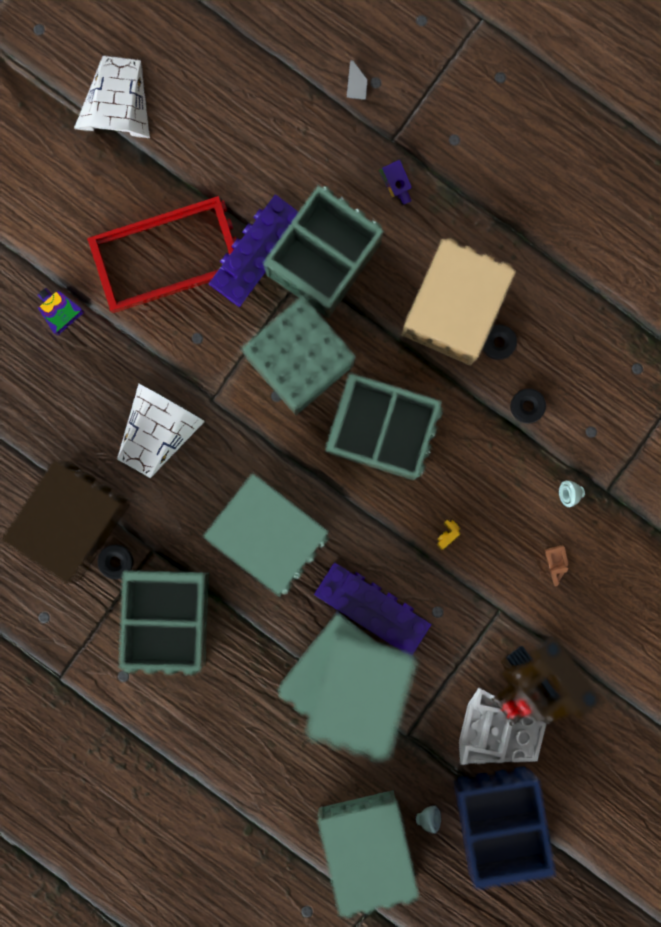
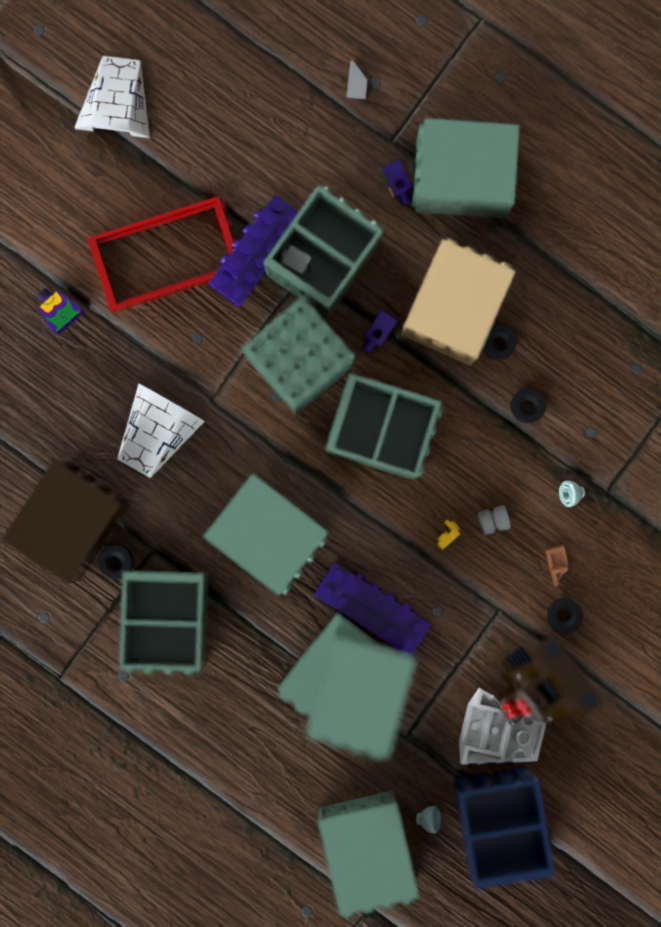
(296, 262): none -> light grey brick
(385, 323): none -> dark purple torso
(465, 168): none -> sand green container
(494, 520): none -> light grey wheel
(572, 624): none -> black tyre

